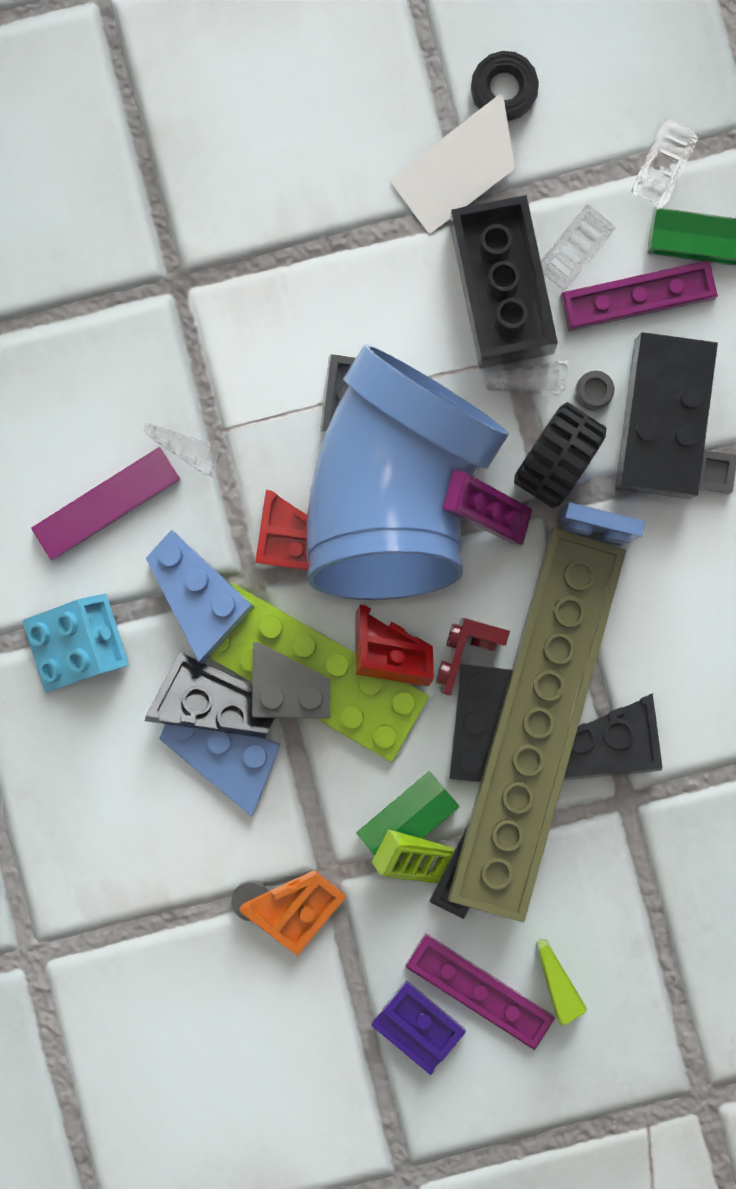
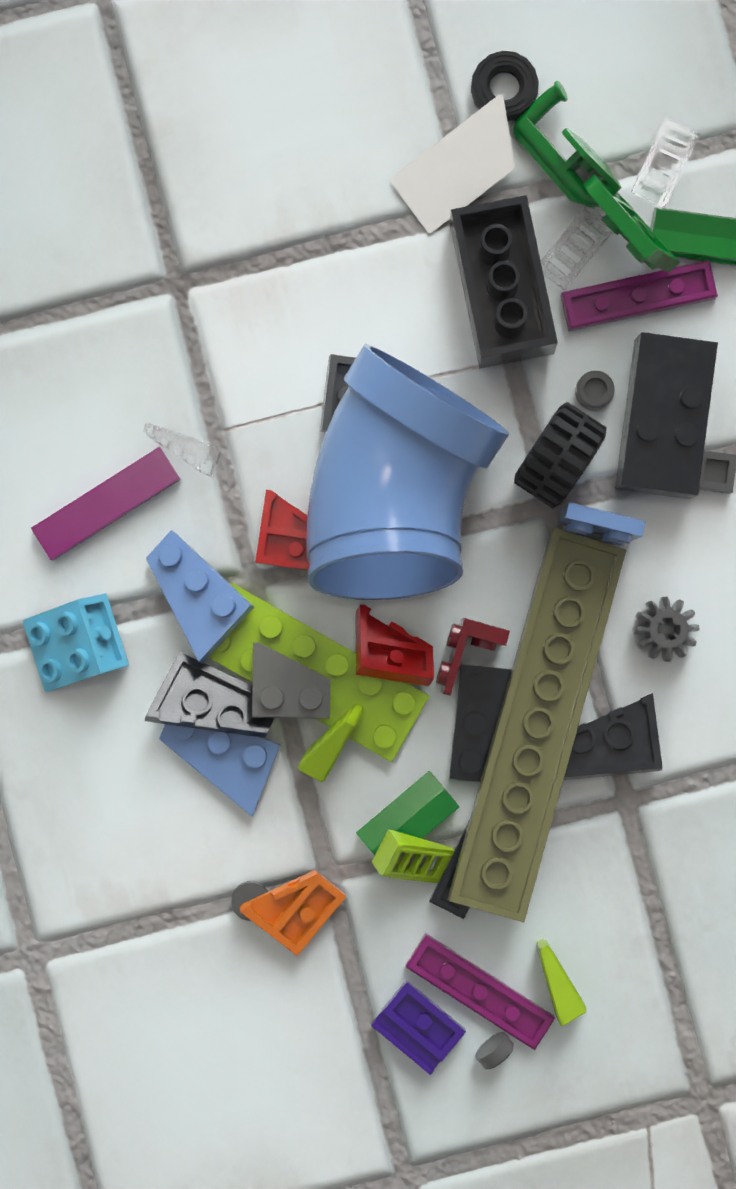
(326, 749): none -> lime slope
(487, 508): magenta tile -> none
(494, 1050): none -> dark grey tile
(535, 379): clear slope -> none
(597, 189): none -> green plate
(672, 617): none -> dark grey gear

